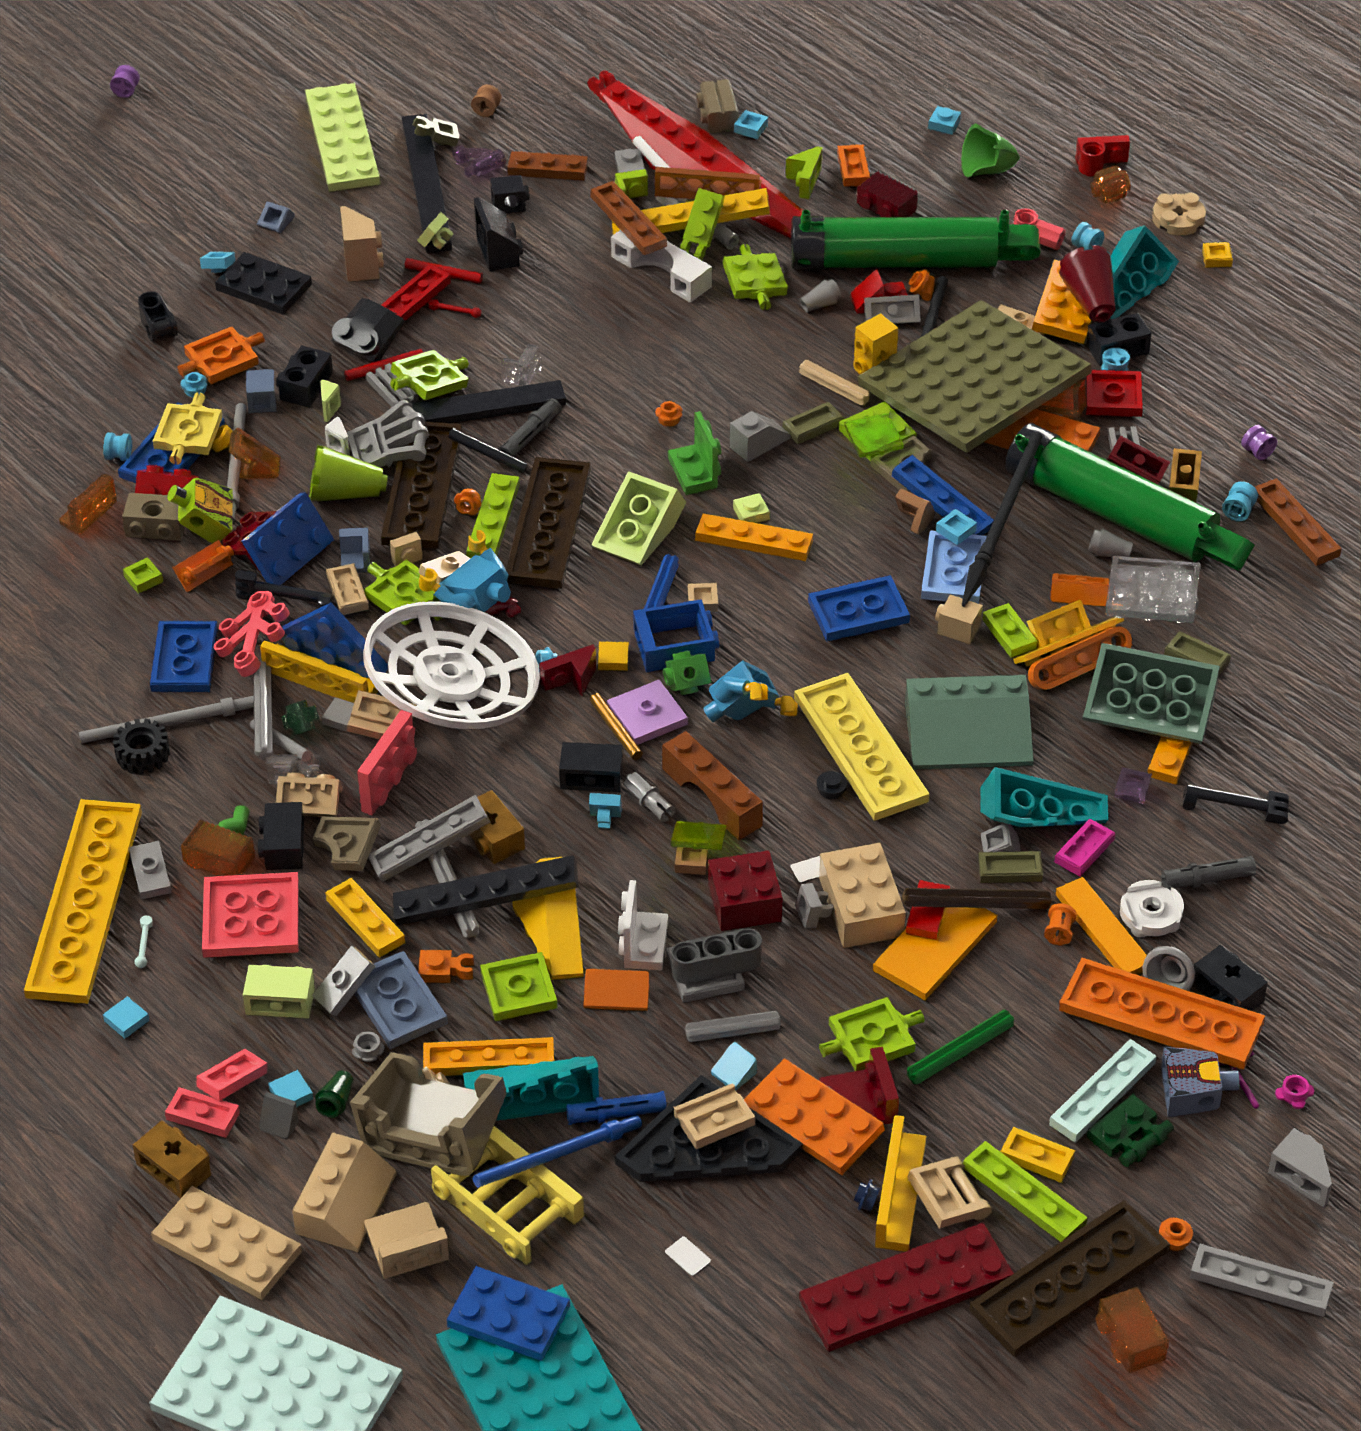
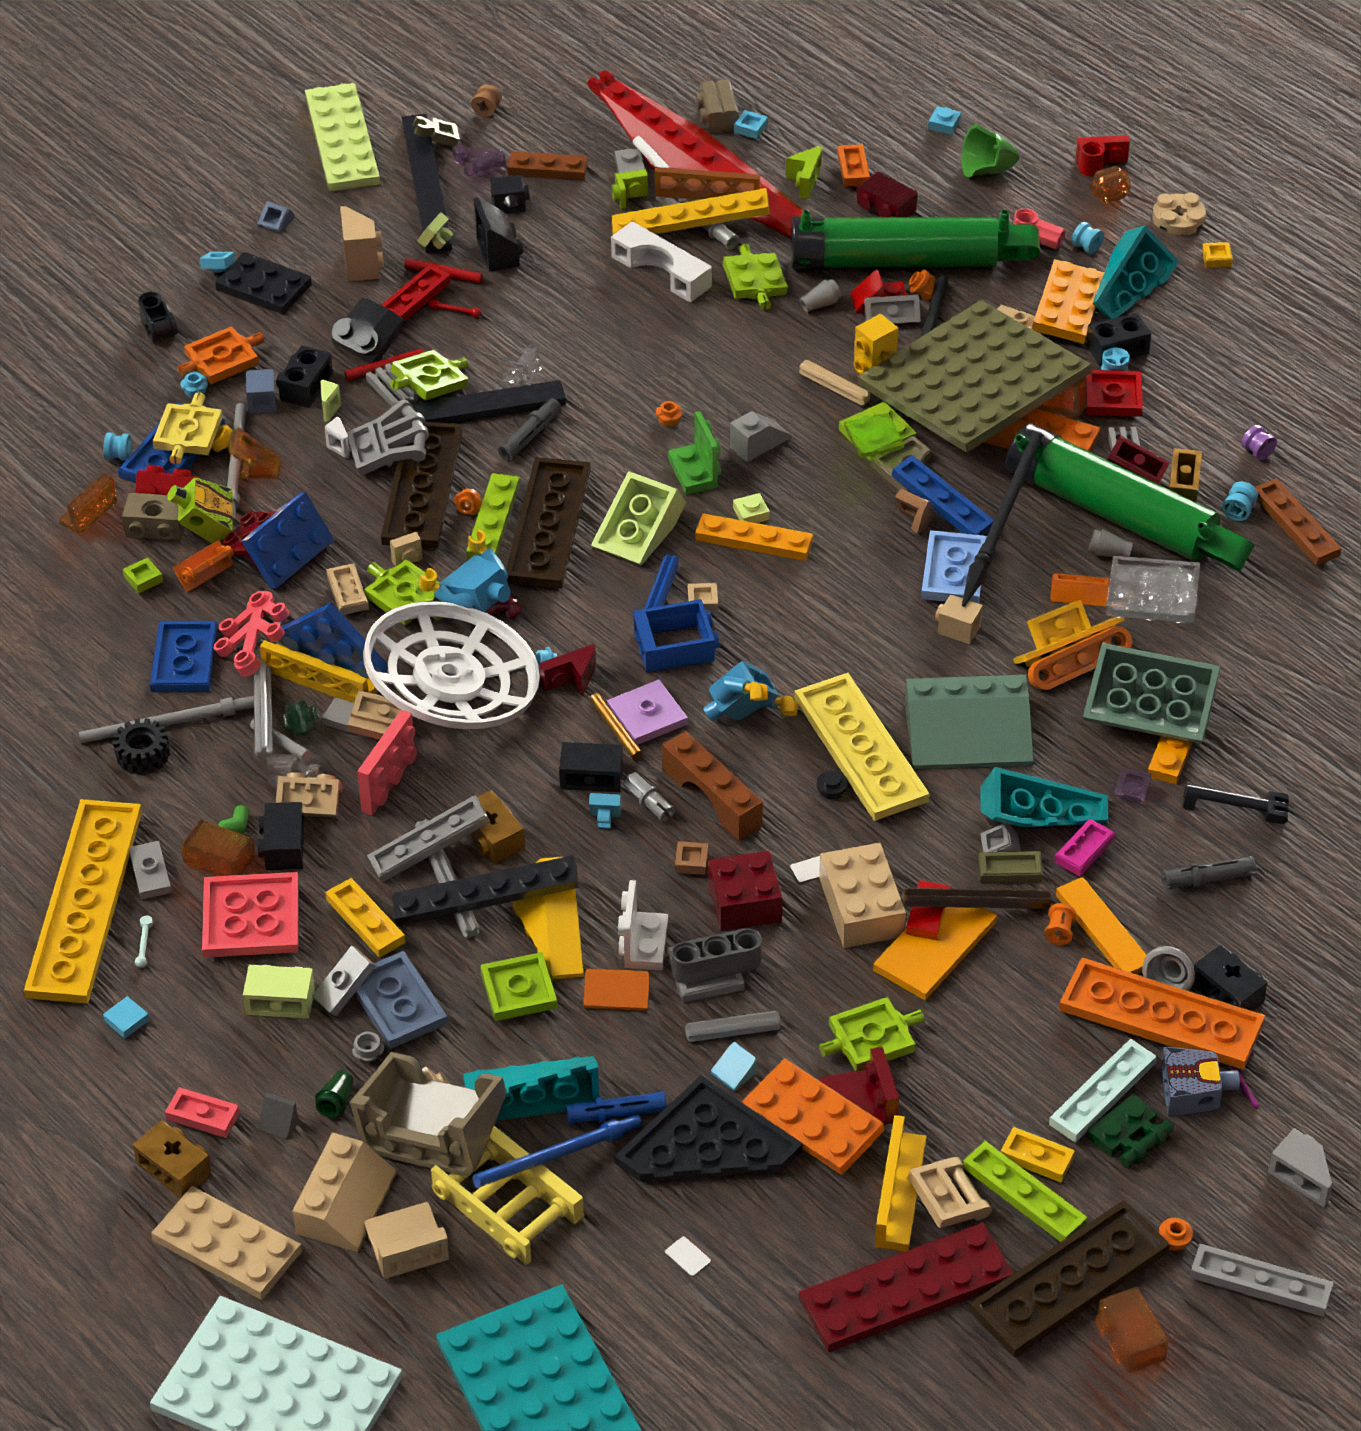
(124, 81): medium lavender wheel -> none
(231, 1074): coral plate -> none
(247, 585): black hinge -> none
(292, 1087): medium azure tile -> none
(344, 477): lime cone -> none
(347, 839): dark tan tile -> none
(355, 548): sand blue panel -> none
(439, 966): orange plate -> none
(444, 565): plate -> none
(469, 1056): light orange plate -> none
(488, 450): black bar -> none
(508, 1313): blue plate -> none
(613, 655): yellow tile -> none
(628, 218): dark orange plate -> none
(696, 675): bright green brick -> none
(698, 835): clear neon green piece -> none
(702, 221): lime hinge -> none
(714, 1116): tan plate -> none
(810, 905): light grey tile -> none
(813, 422): olive tile -> none
(858, 608): blue plate -> none
(867, 1195): dark blue plate -> none
(956, 526): medium azure plate -> none
(960, 1047): green axle -> none
(1009, 630): lime plate -> none
(1090, 281): dark red cone -> none
(1146, 922): white plate -> none
(1192, 649): olive tile -> none
(1296, 1084): dark pink plate -> none

